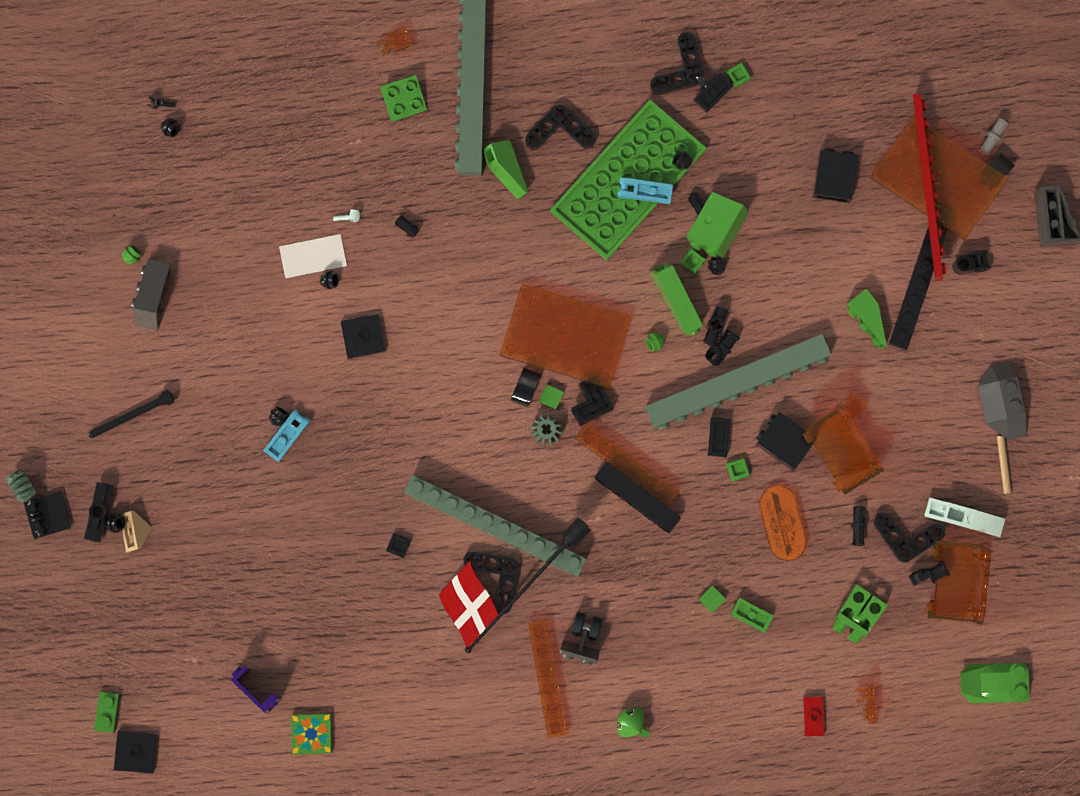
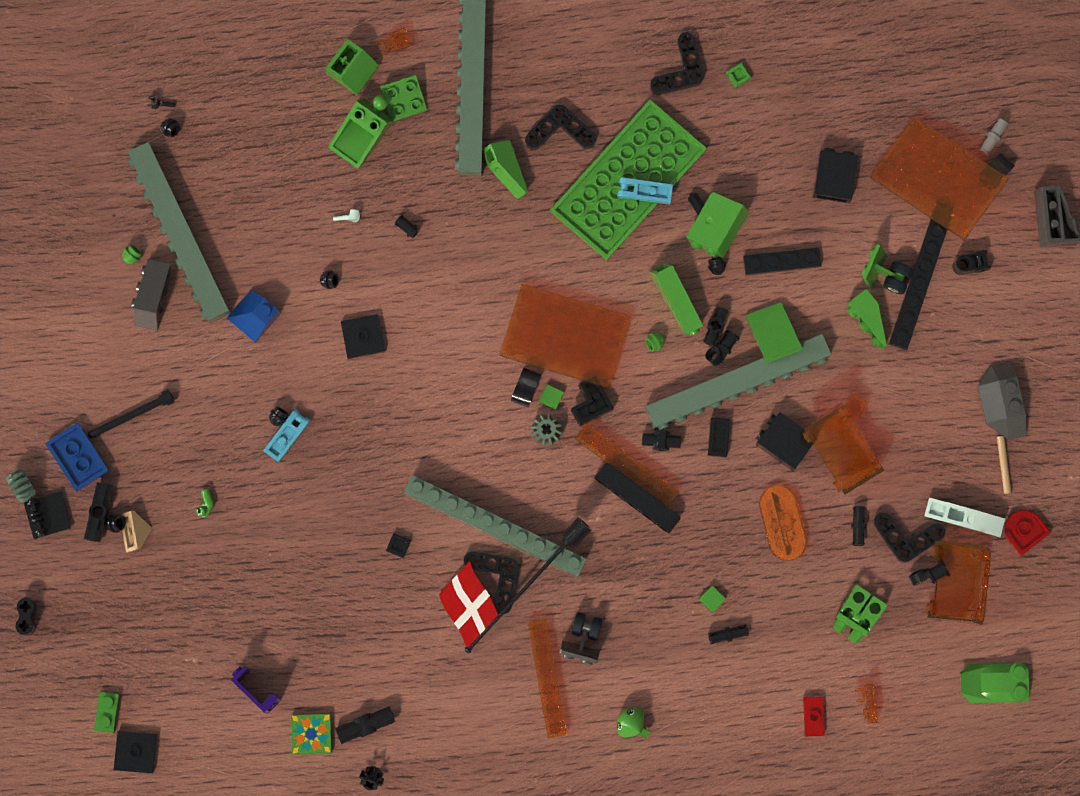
(26, 617): none -> black axle
(77, 457): none -> blue plate
(178, 232): none -> sand green brick
(207, 505): none -> bright green arm
(254, 315): none -> blue slope
(312, 256): white sticker -> none
(351, 67): none -> bright green slope
(358, 134): none -> bright green slope
(365, 725): none -> black piece
(371, 778): none -> black gear
(661, 440): none -> black axle
(682, 160): black plate -> none
(692, 261): bright green tile -> none
(711, 91): black plate -> none
(728, 634): none -> black pin
(738, 469): bright green tile -> none
(751, 615): bright green plate -> none
(773, 332): none -> bright green tile
(782, 261): none -> black plate
(895, 276): none -> bright green plate
(930, 195): red plate -> none
(1025, 530): none -> red tile

